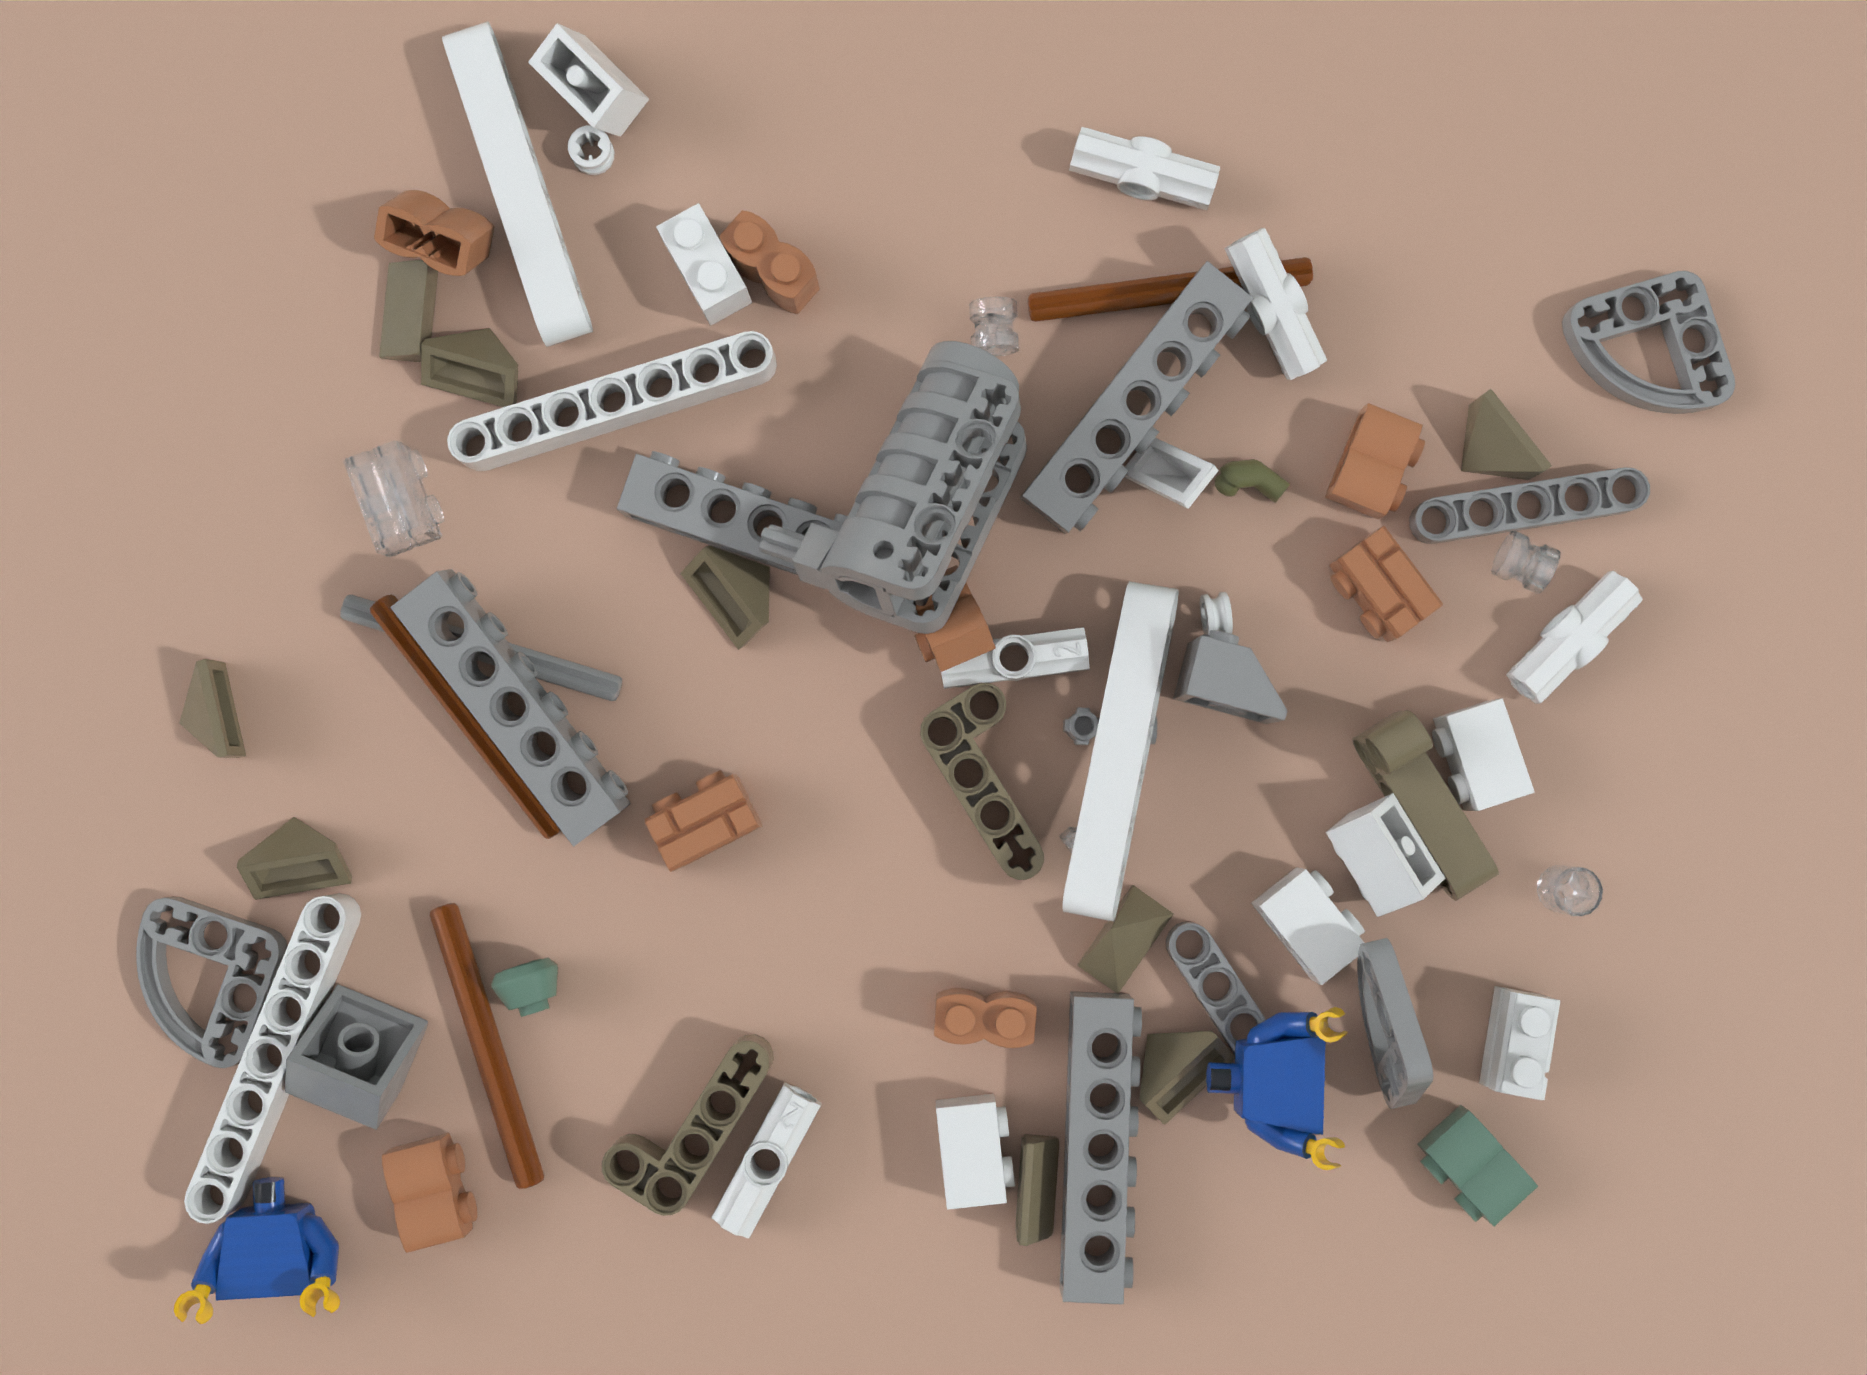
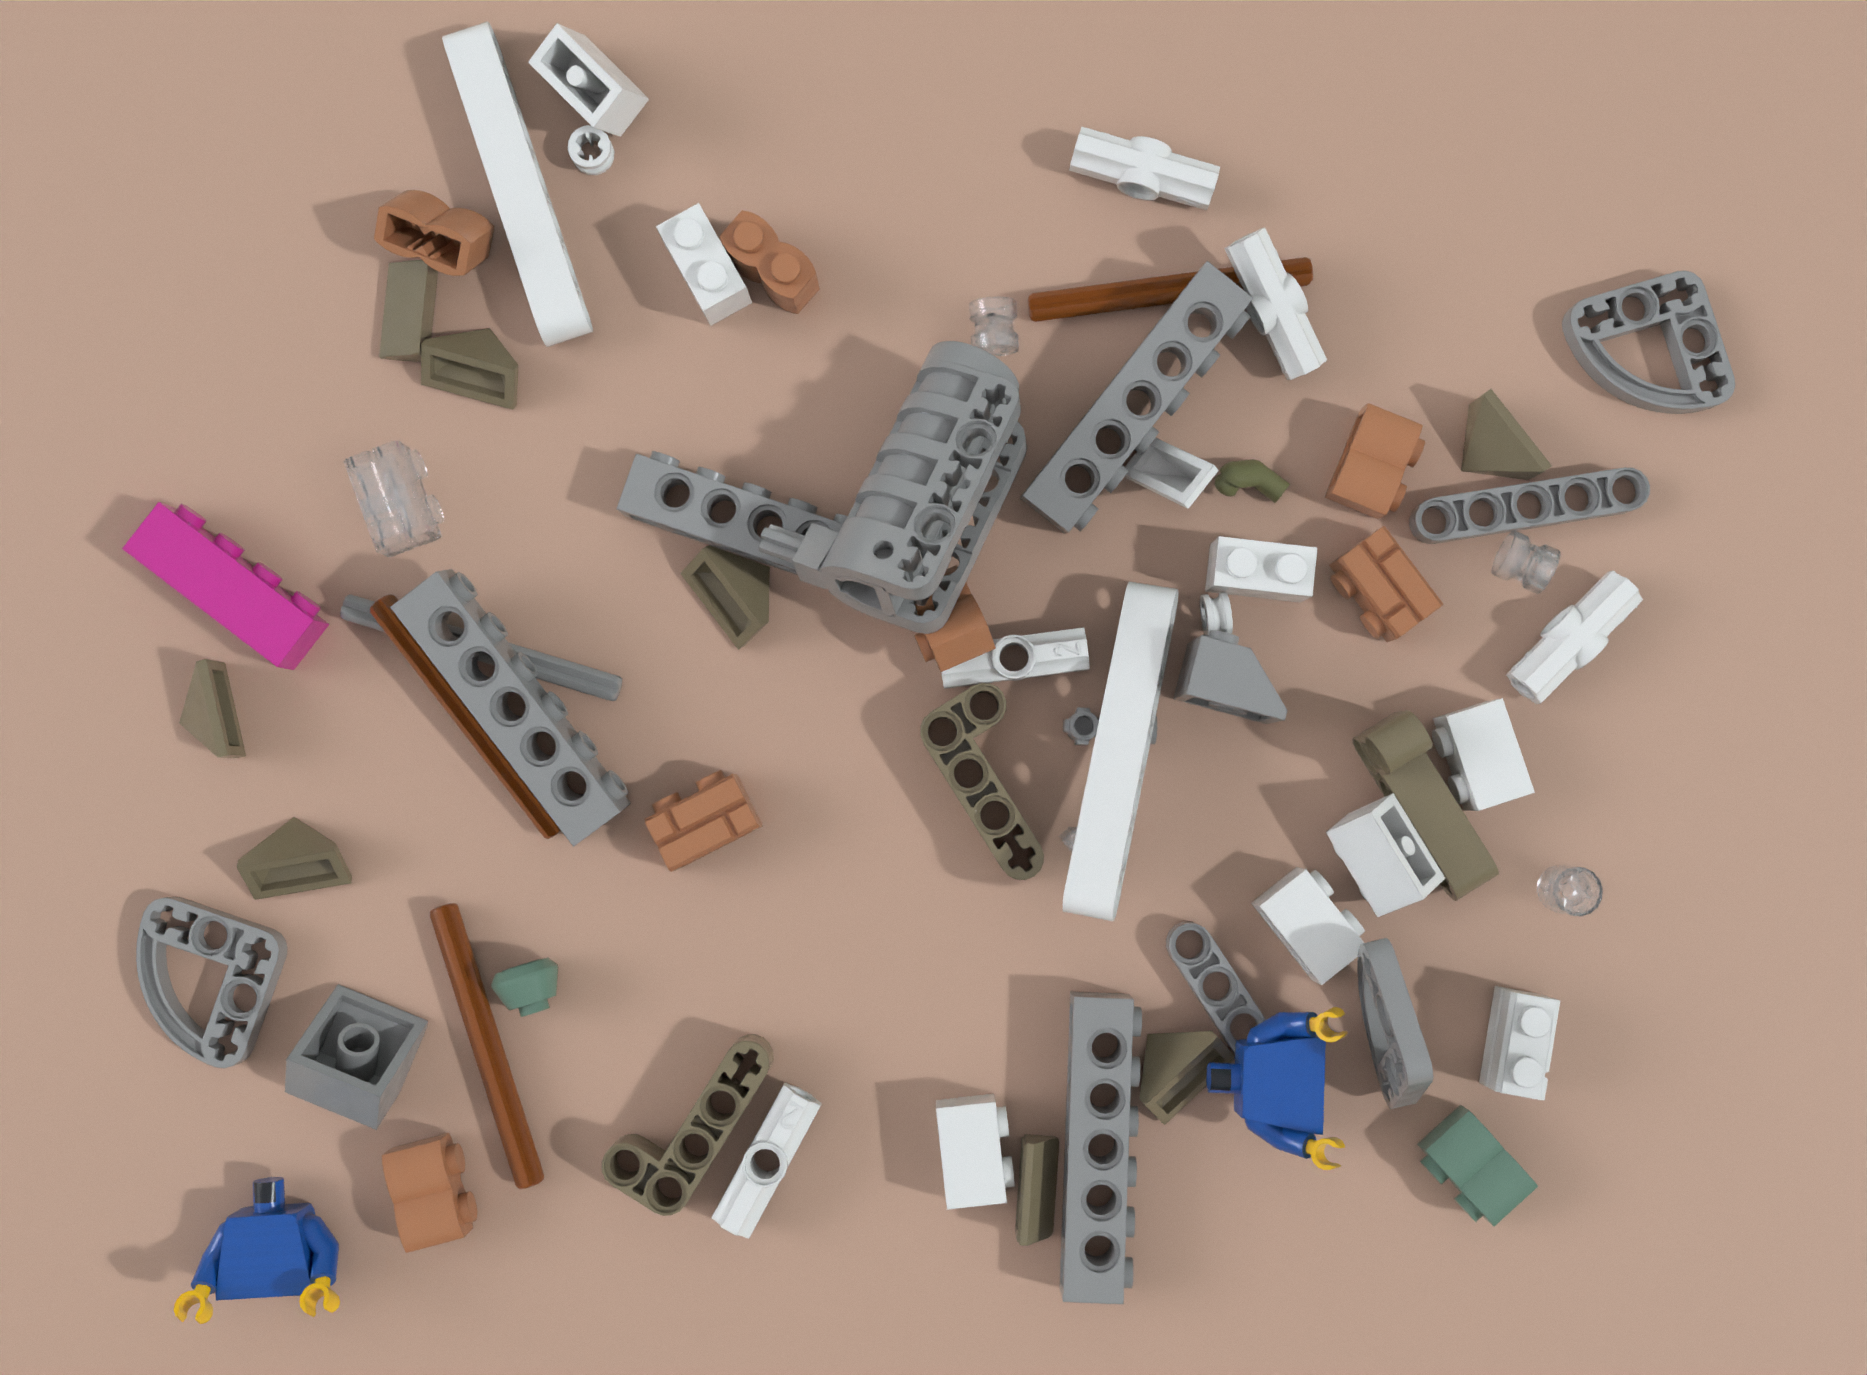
(226, 585): none -> dark pink brick
(255, 1071): white beam -> none
(591, 395): white beam -> none
(999, 1018): nougat brick -> none
(1125, 940): dark tan slope -> none
(1261, 569): none -> white brick

